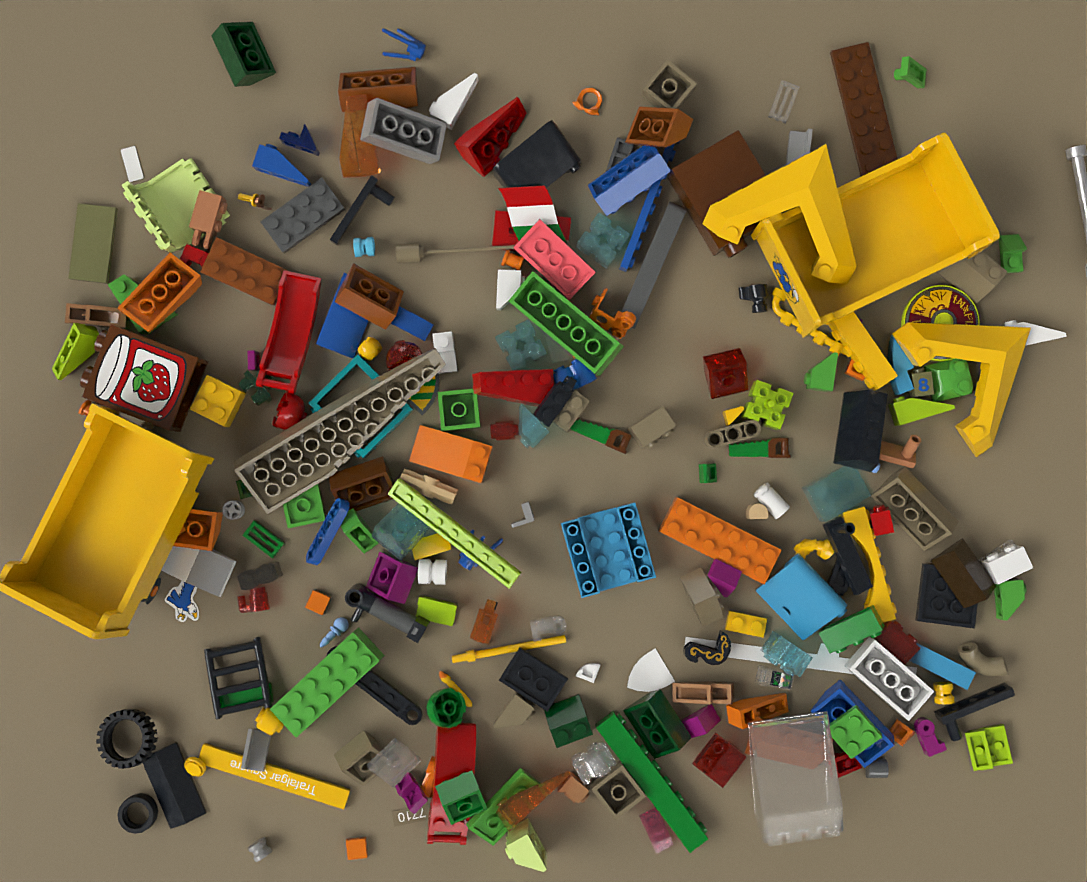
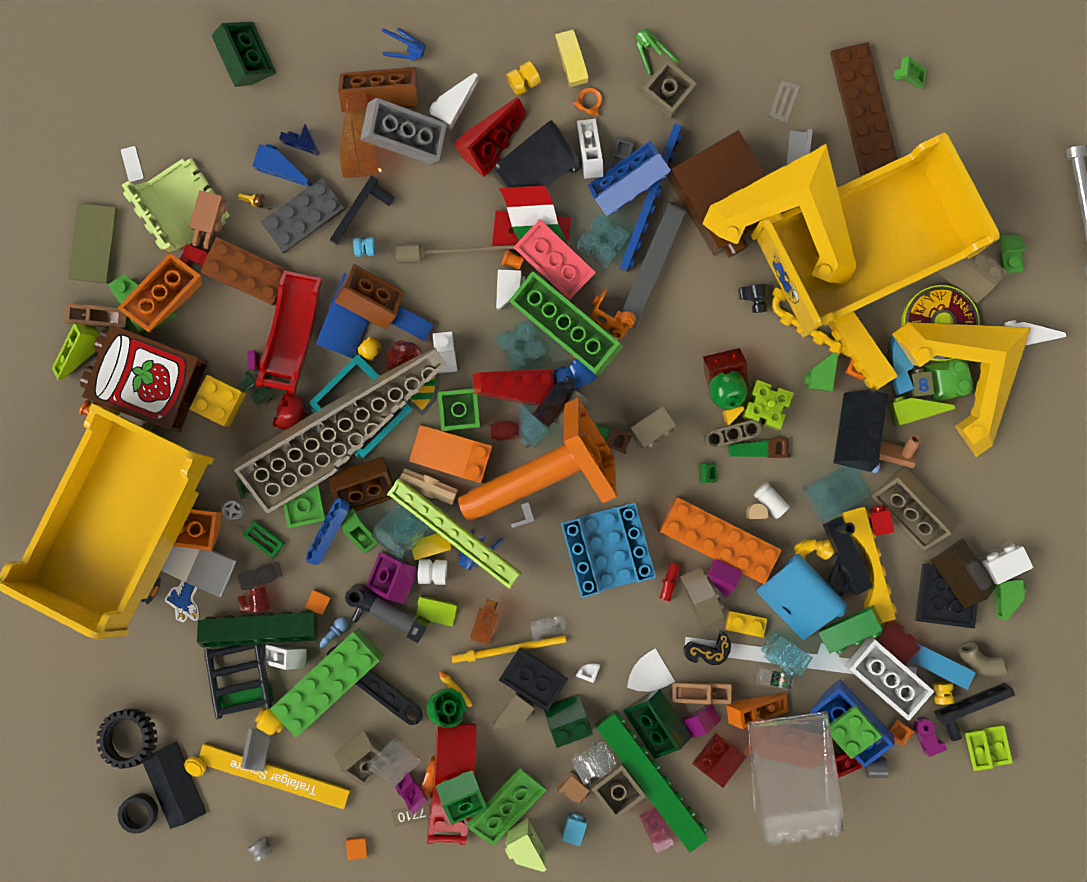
(257, 629): none -> dark green brick
(285, 656): none -> white slope
(518, 806): clear orange wedge -> none
(523, 78): none -> yellow wheel
(572, 58): none -> light yellow slope
(574, 829): none -> medium azure brick
(583, 451): none -> orange piece
(590, 148): none -> white slope
(647, 40): none -> bright green plant
(658, 127): dark orange slope -> none
(669, 582): none -> red axle
(728, 390): none -> green cylinder

